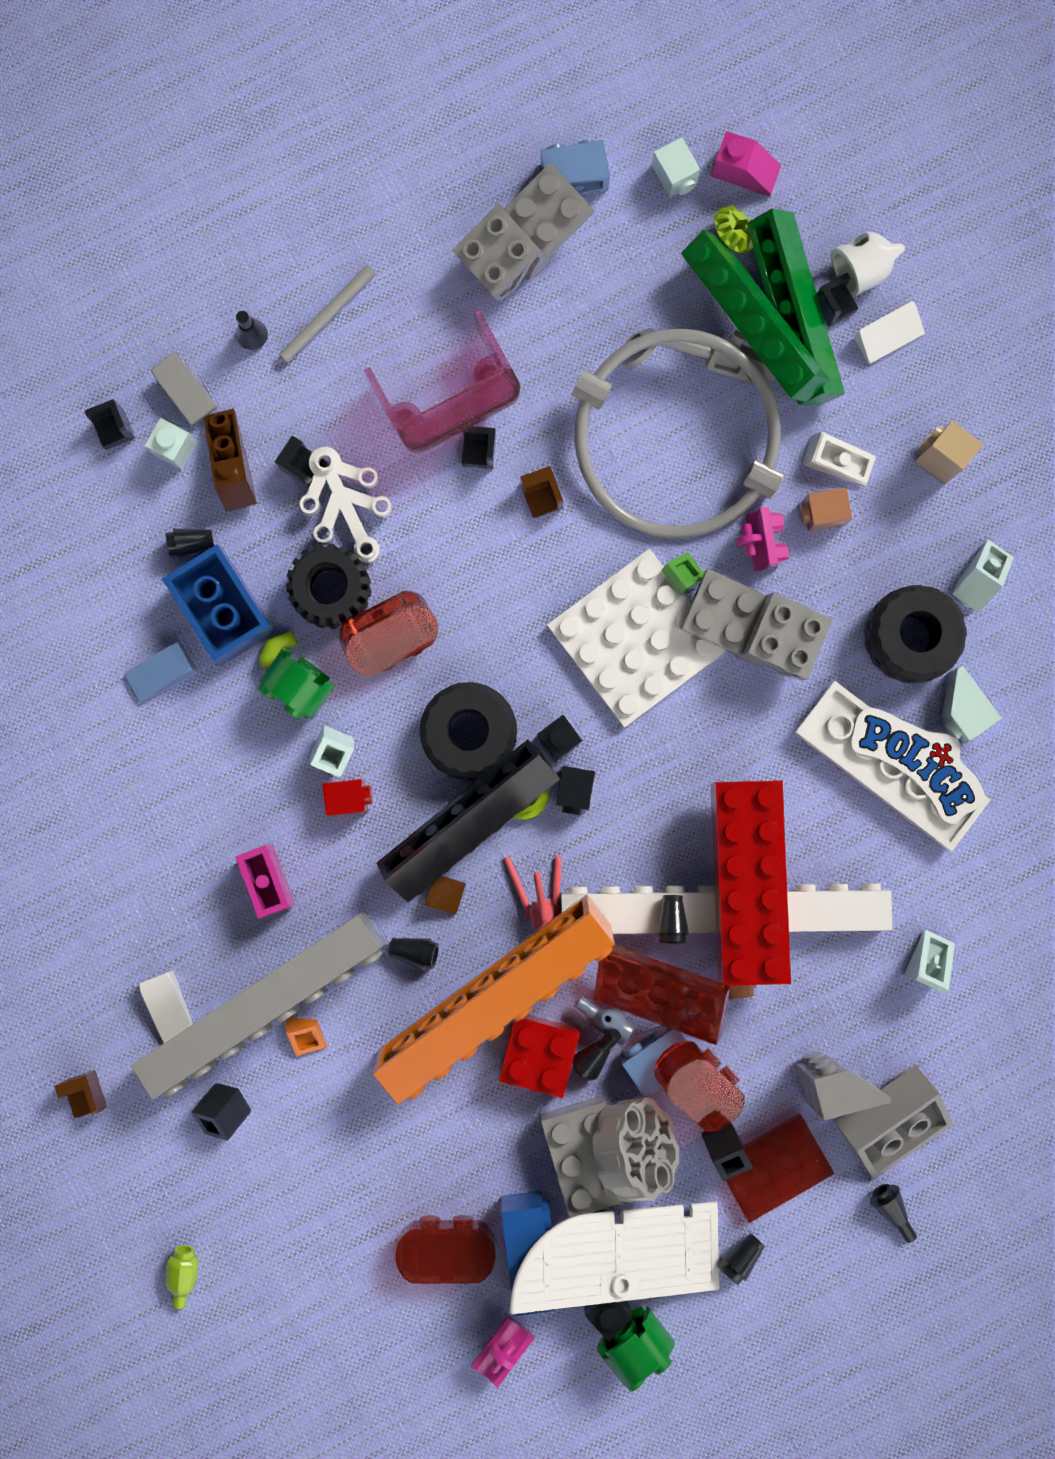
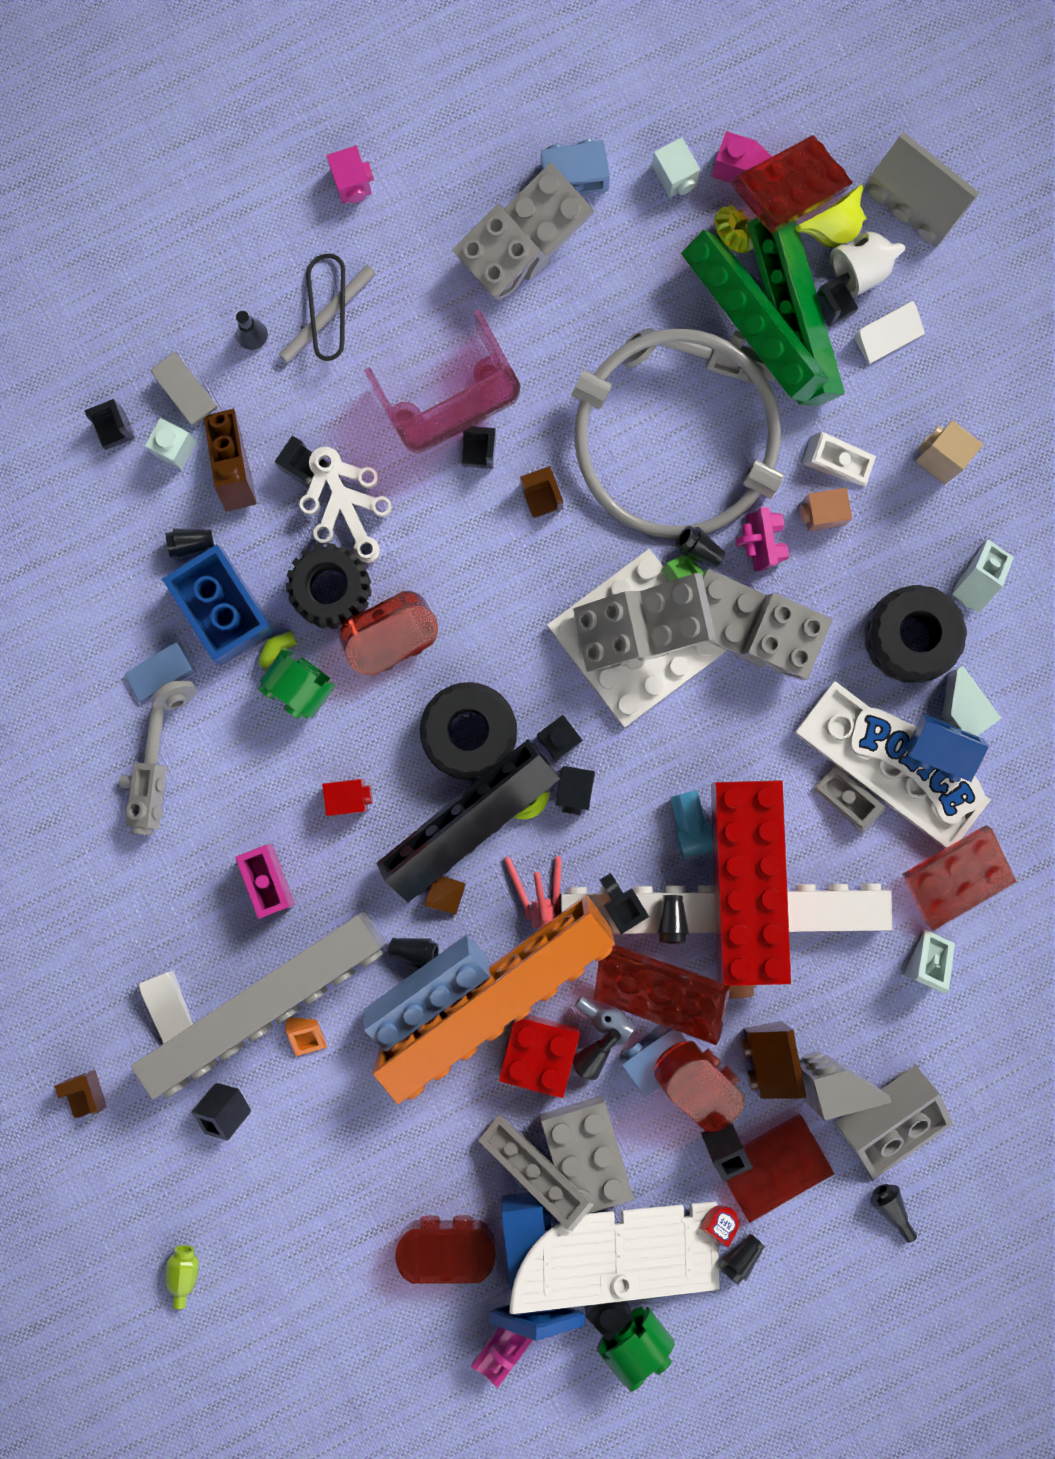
(148, 778): none -> light grey piece
(332, 751): light aqua brick -> none
(342, 307): none -> black piece
(350, 174): none -> dark pink brick
(426, 993): none -> medium blue brick
(536, 1173): none -> light grey plate
(537, 1325): none -> blue tile
(623, 907): none -> black plate
(636, 1150): light grey connector -> none
(644, 623): none -> light grey piece
(693, 832): none -> dark azure piece
(699, 546): none -> black cone
(721, 1224): none -> red tile
(773, 1061): none -> reddish brown slope
(791, 183): none -> clear red plate
(837, 223): none -> neon yellow hat
(849, 799): none -> light grey slope
(920, 190): none -> light grey slope
(946, 748): none -> blue brick
(959, 877): none -> clear red plate

